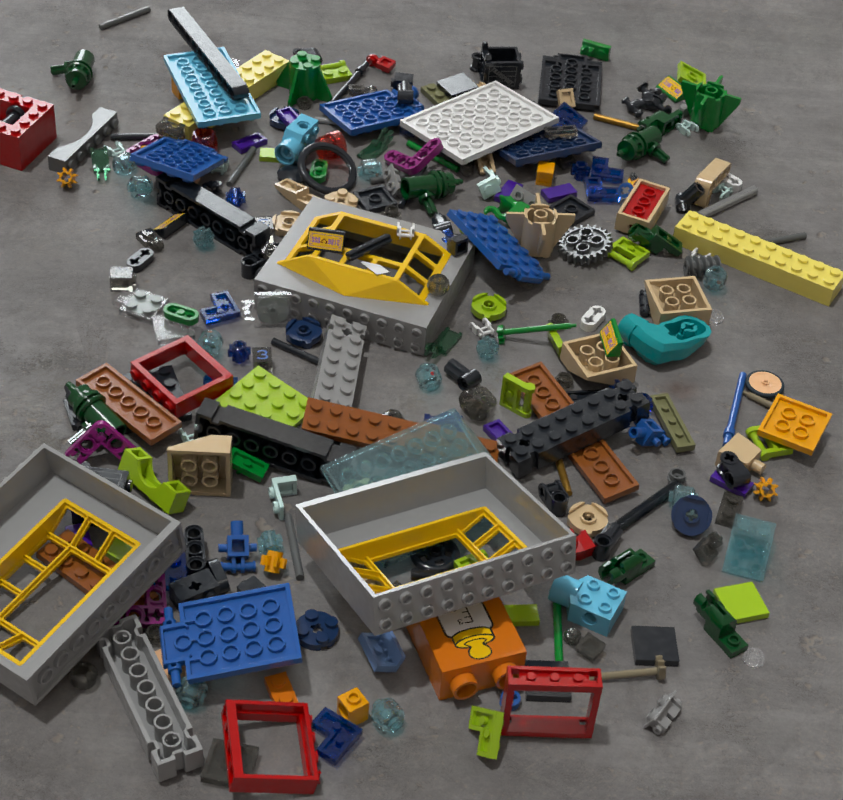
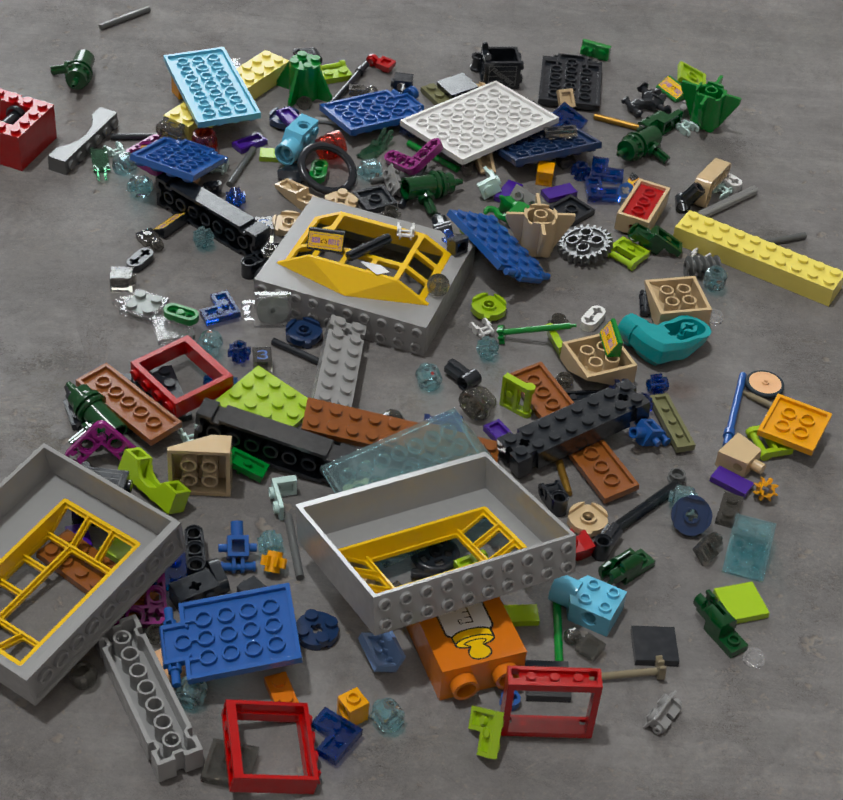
(62, 175): light orange gear -> none
(208, 54): beam -> none
(405, 93): black piece -> none
(443, 344): clear green arm -> none
(657, 384): none -> clear blue gear
(733, 470): black piece -> none

